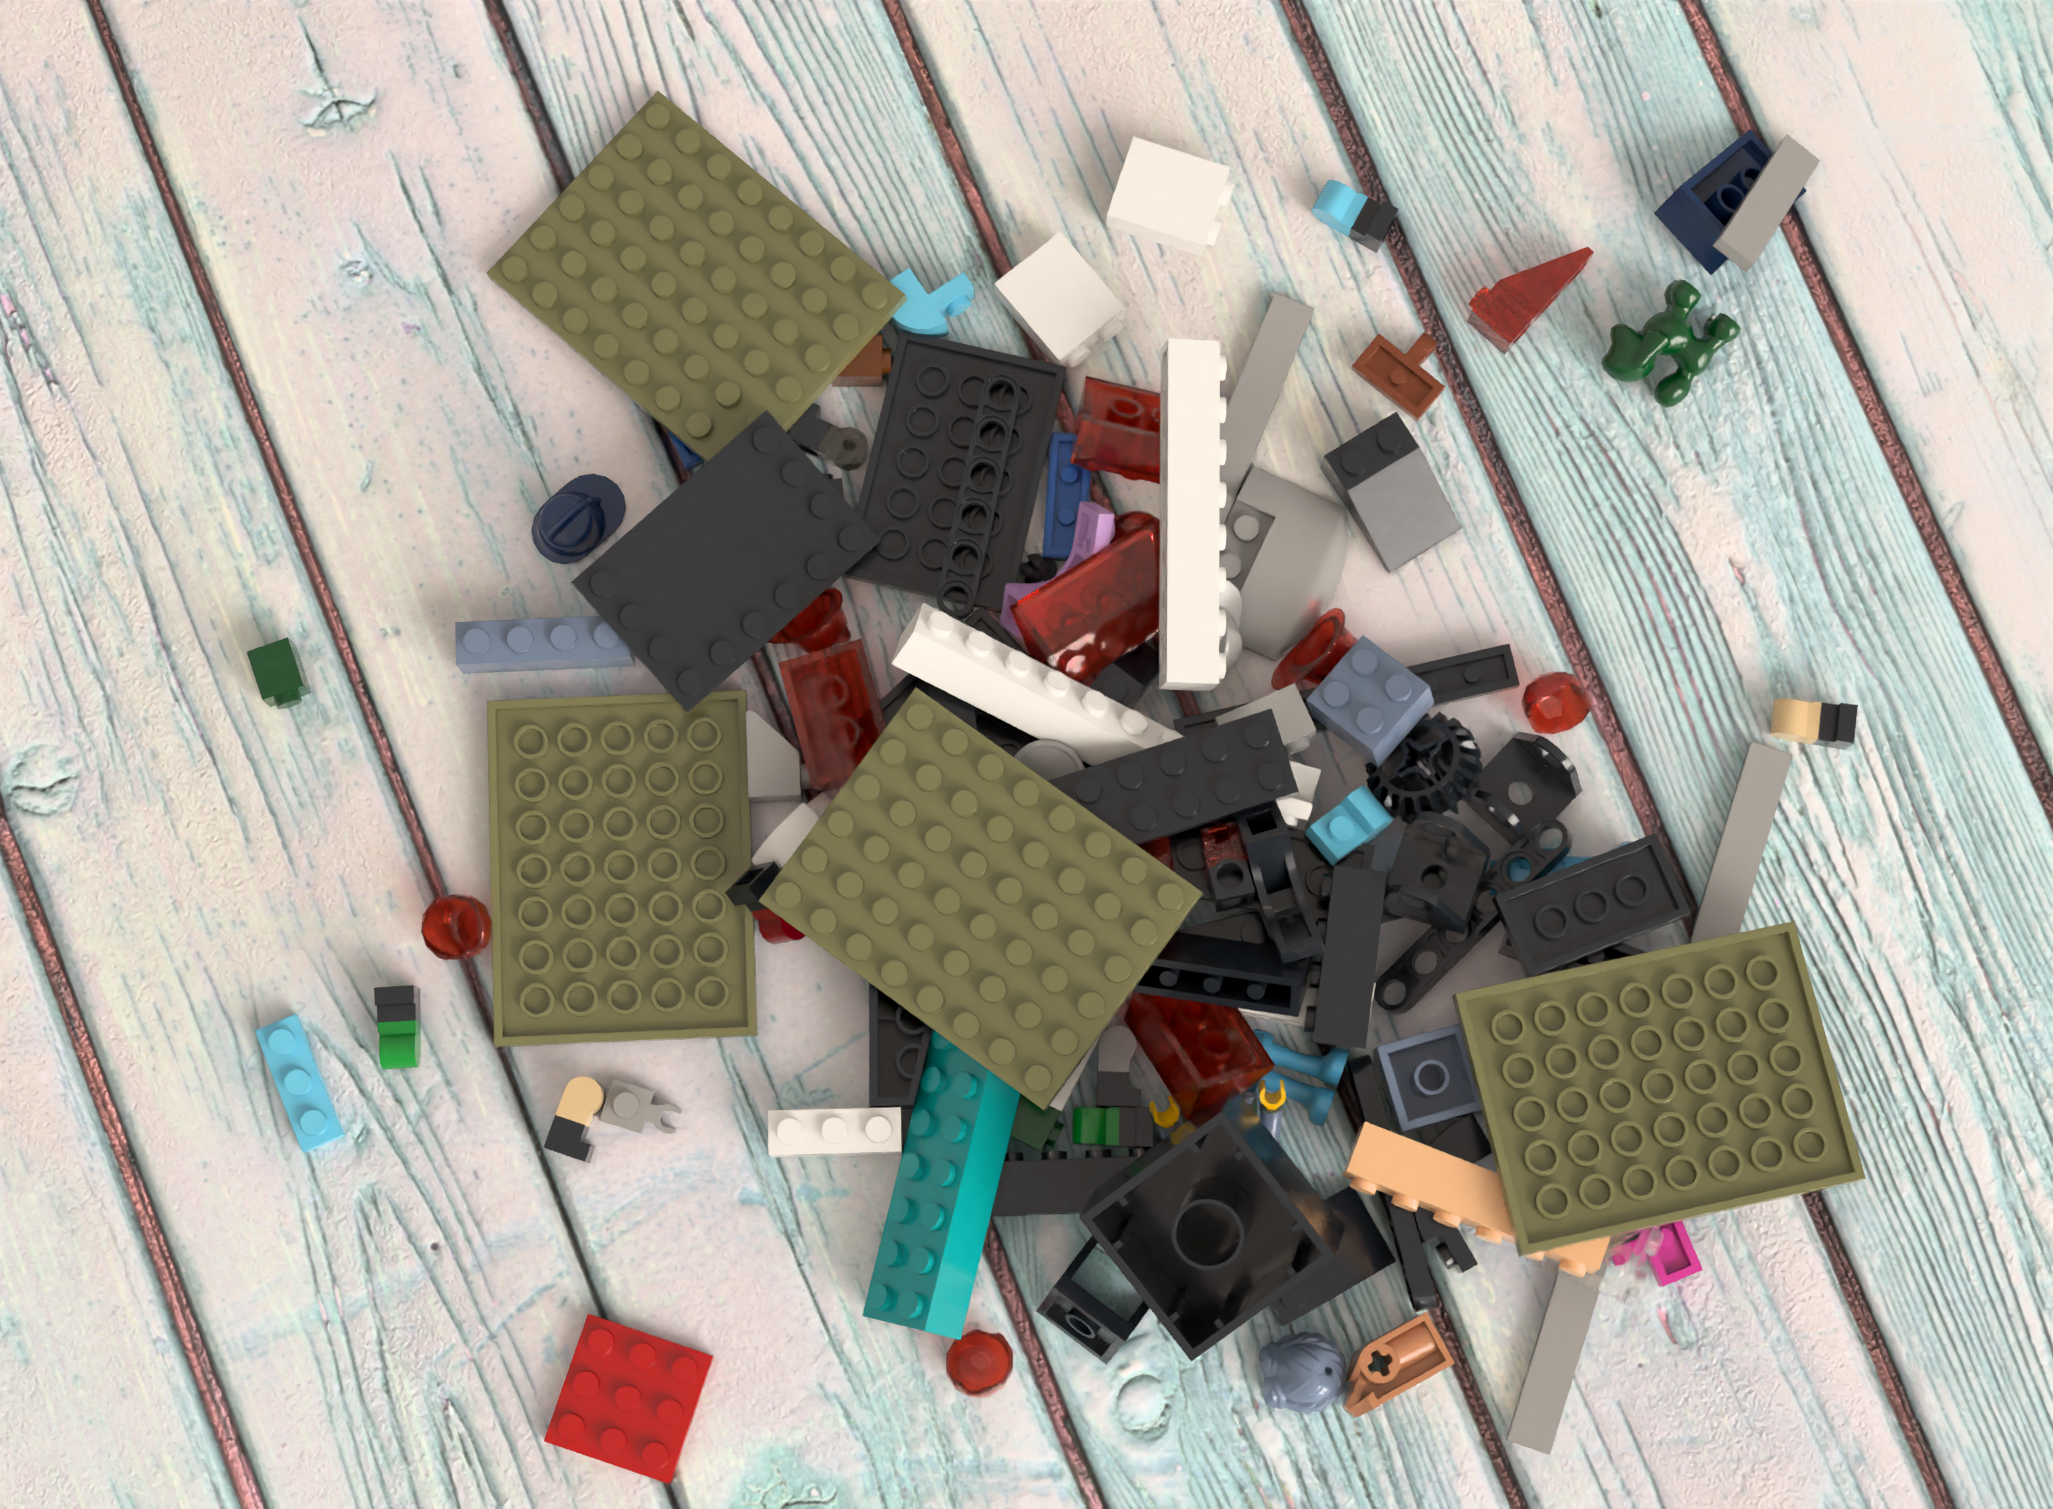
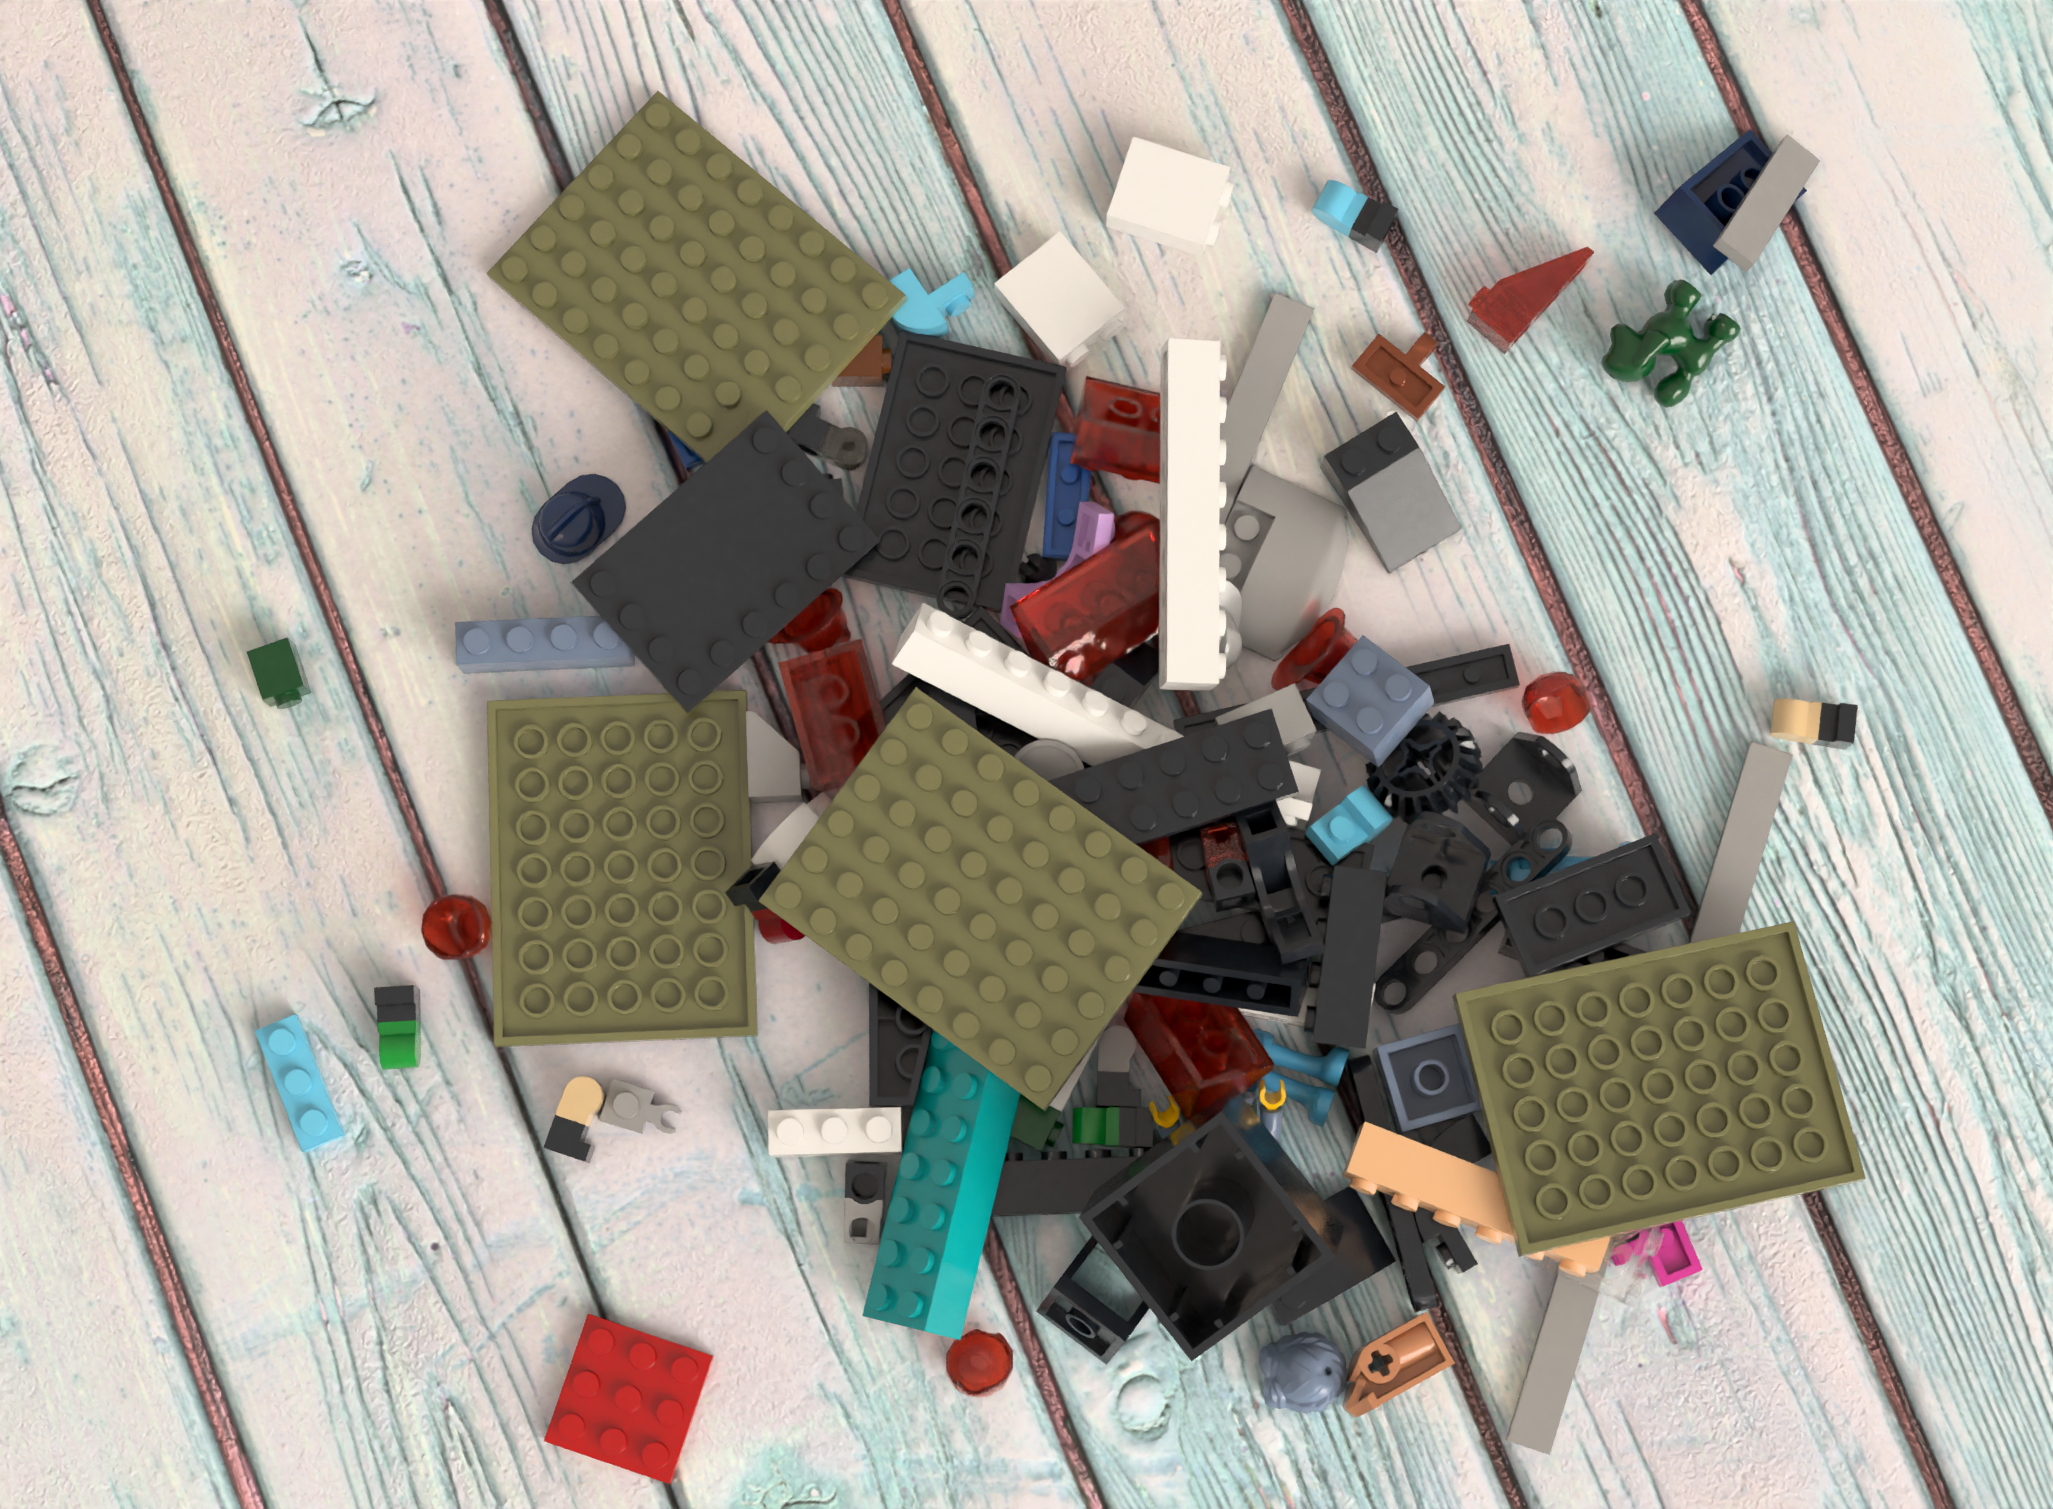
(864, 1201): none -> leg

